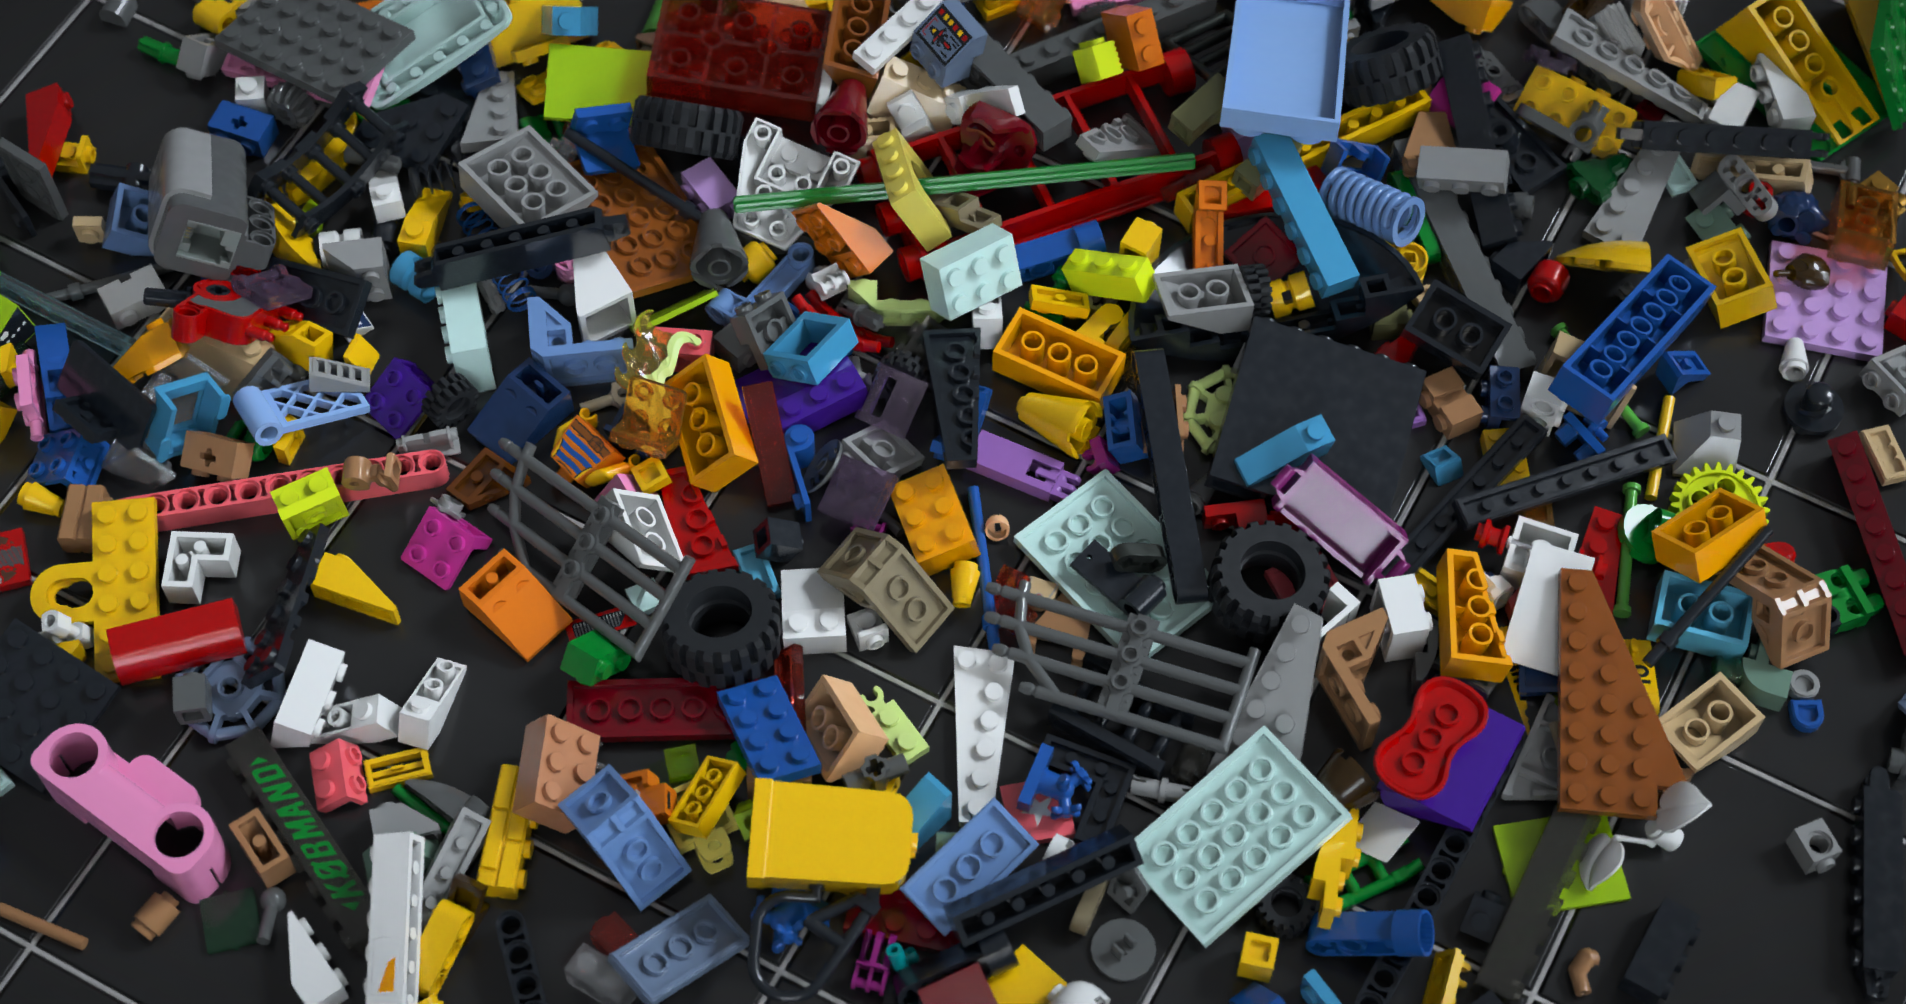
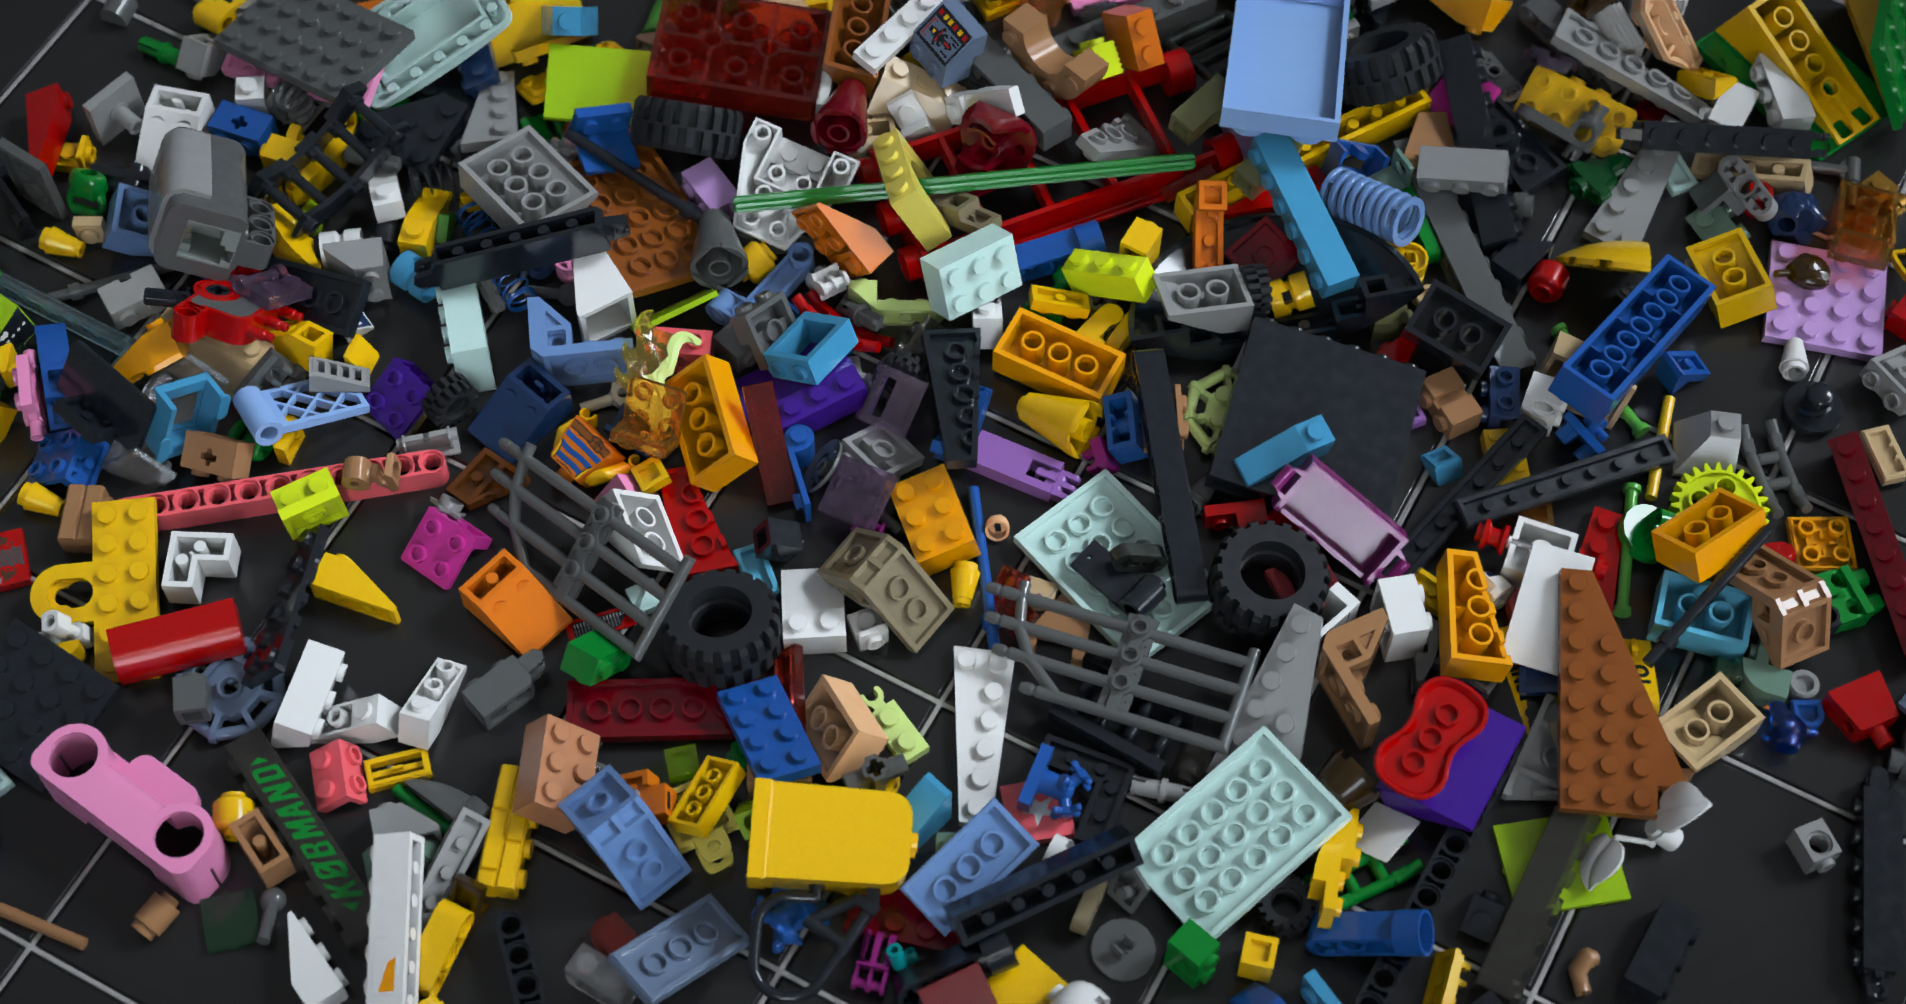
(57, 242): none -> yellow cone
(87, 185): none -> green piece
(115, 109): none -> light grey tile
(167, 110): none -> white slope
(228, 809): none -> yellow head
(281, 146): none -> yellow brick
(445, 226): none -> bright green tile
(504, 687): none -> dark grey hinge
(1038, 54): none -> medium nougat brick
(1192, 954): none -> green brick
(1394, 175): none -> sand green bracket
(1777, 455): none -> dark grey piece
(1786, 728): none -> clear blue animal
(1821, 542): none -> light orange tile
(1863, 710): none -> red torso

